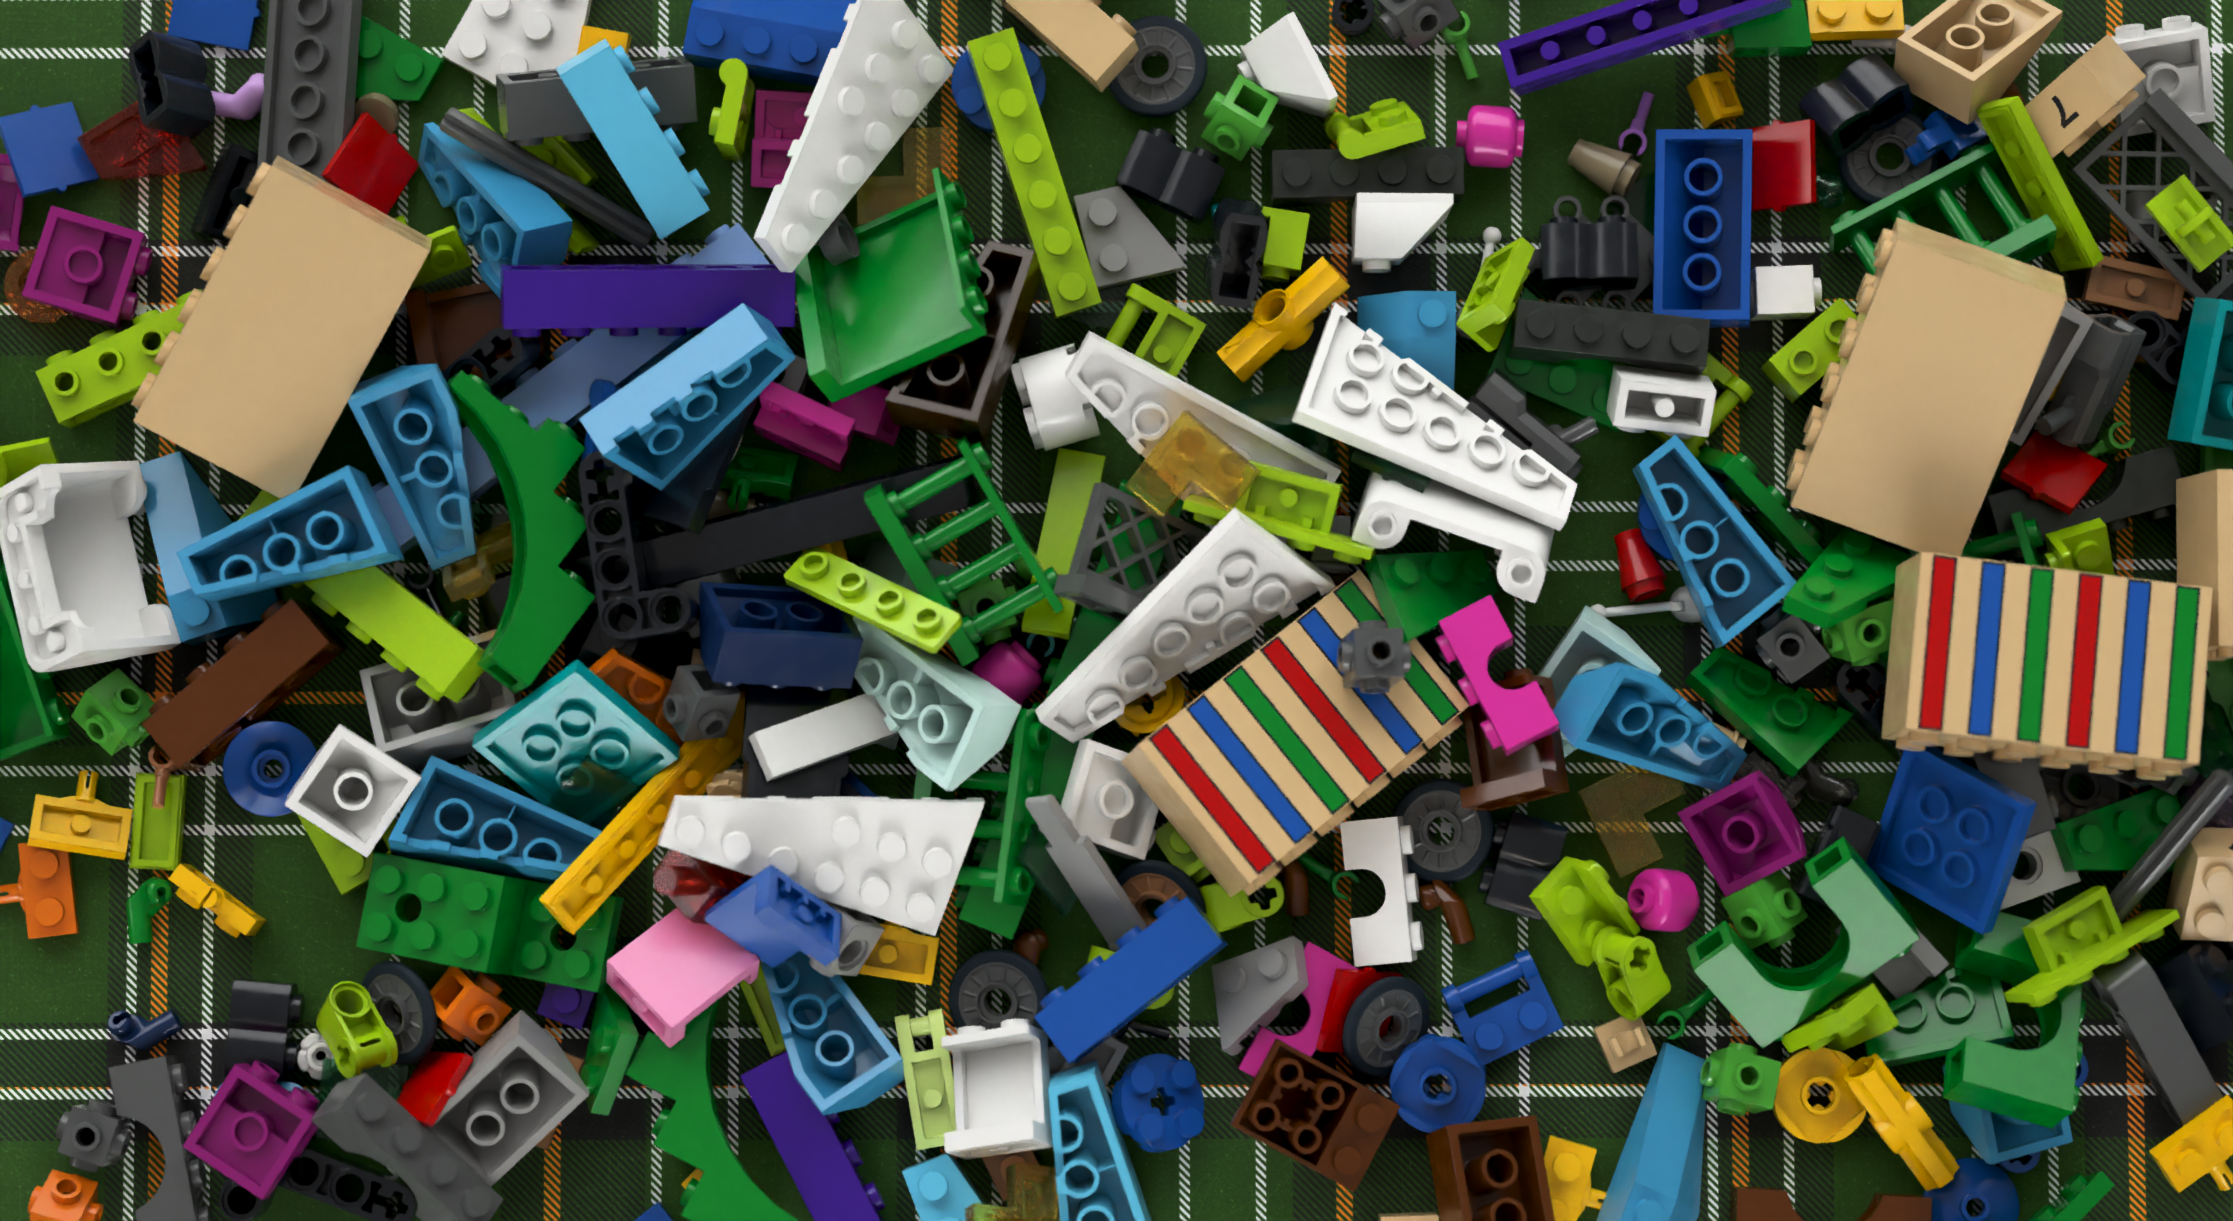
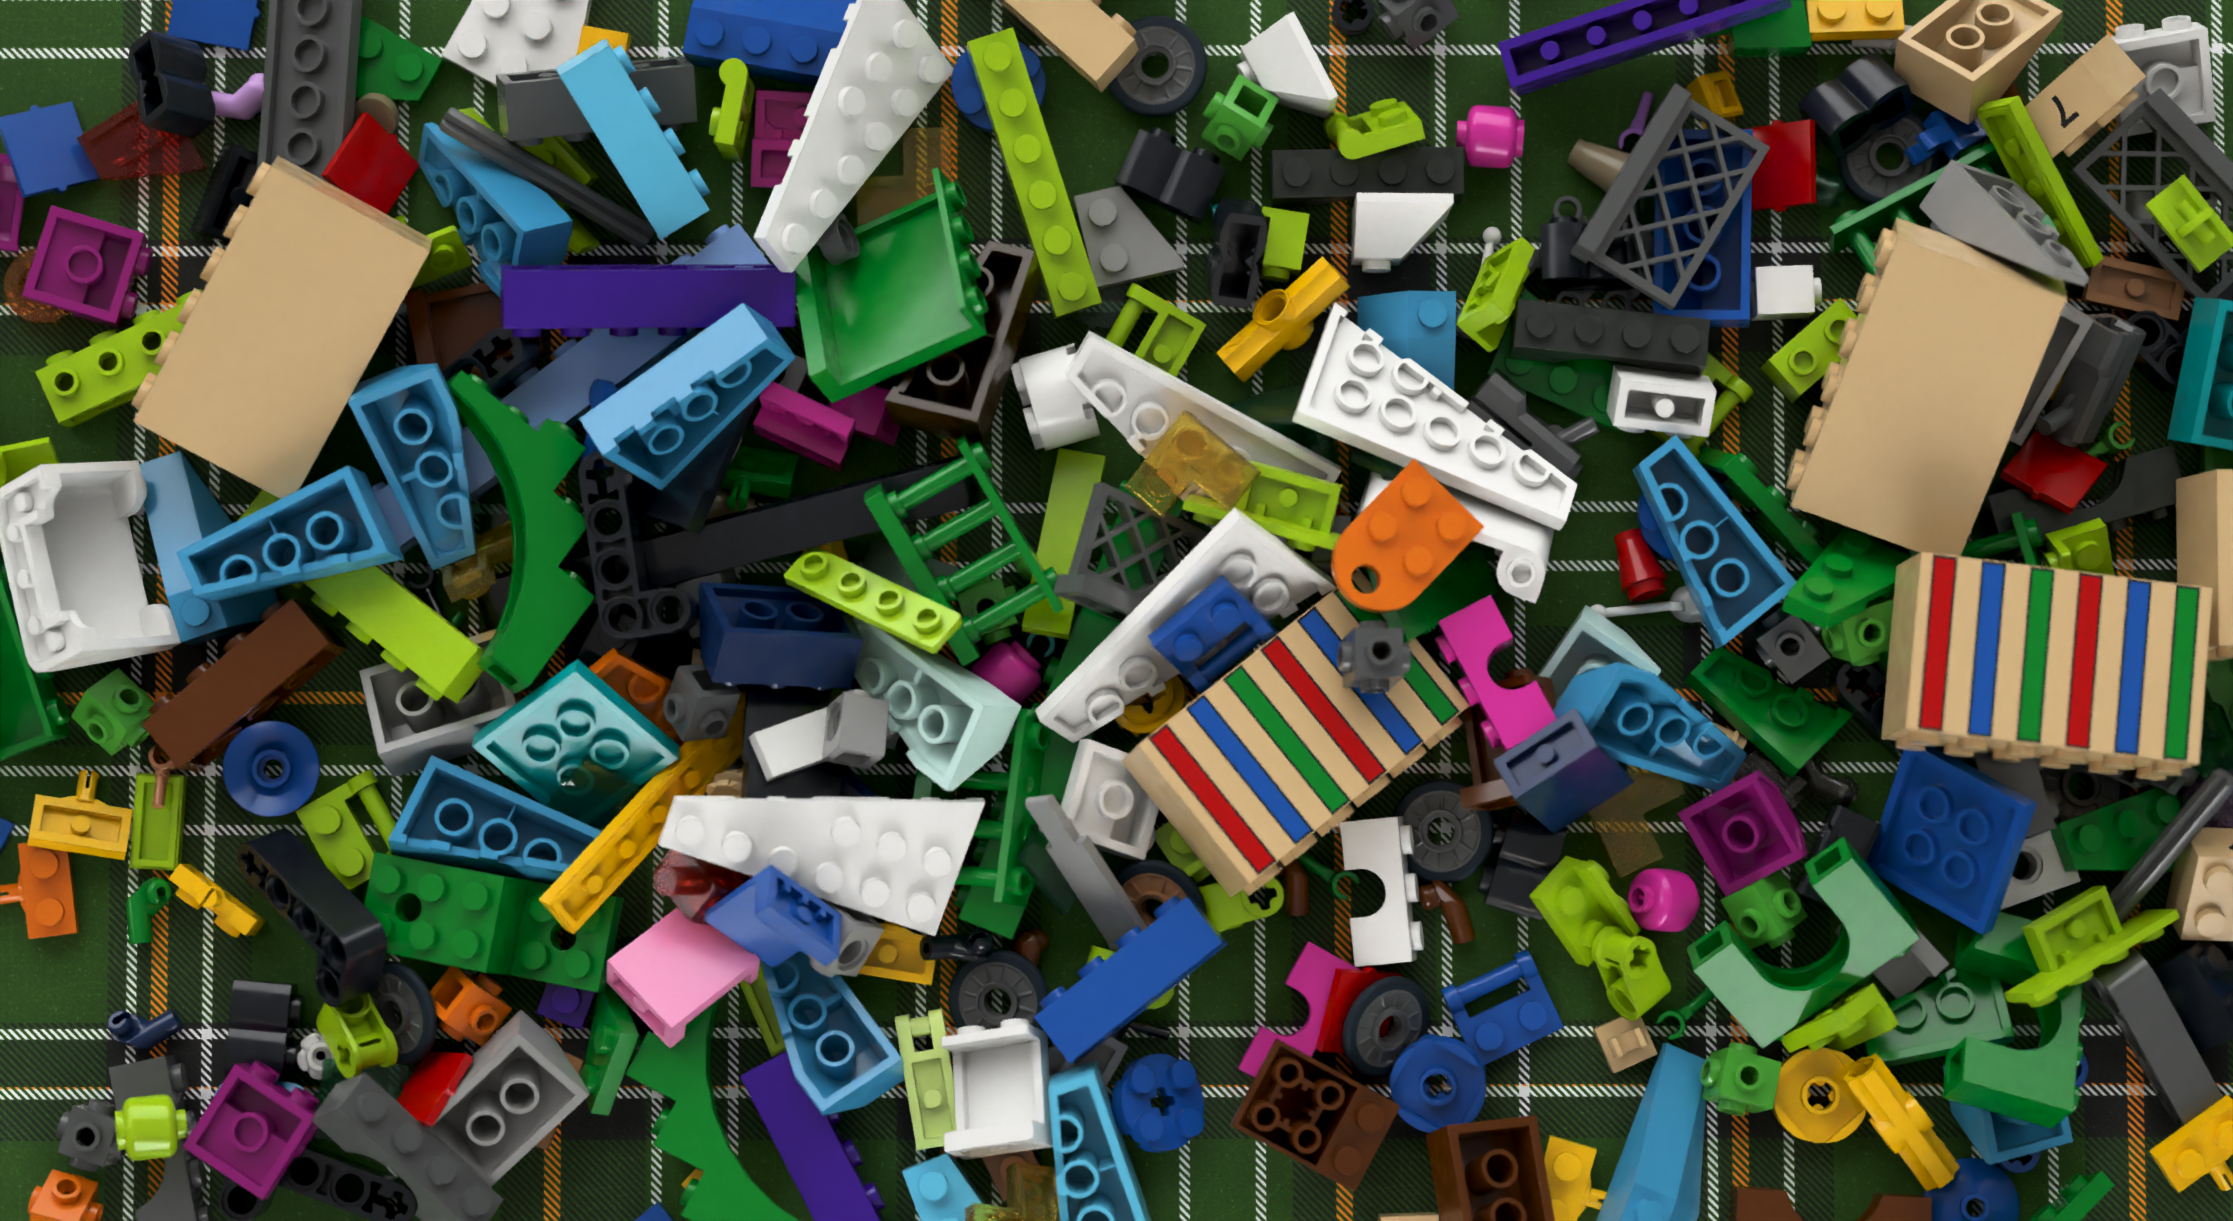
(149, 1127): none -> lime head
(322, 911): none -> black beam
(352, 790): white slope -> none
(856, 729): none -> light grey brick
(967, 947): none -> black arm
(1205, 624): none -> blue plate
(1256, 987): light grey wing -> none
(1403, 539): none -> orange plate
(1461, 45): bright green hand -> none
(1562, 772): none -> dark blue panel
(1633, 178): none -> dark grey fence
(1999, 219): none -> light grey wedge

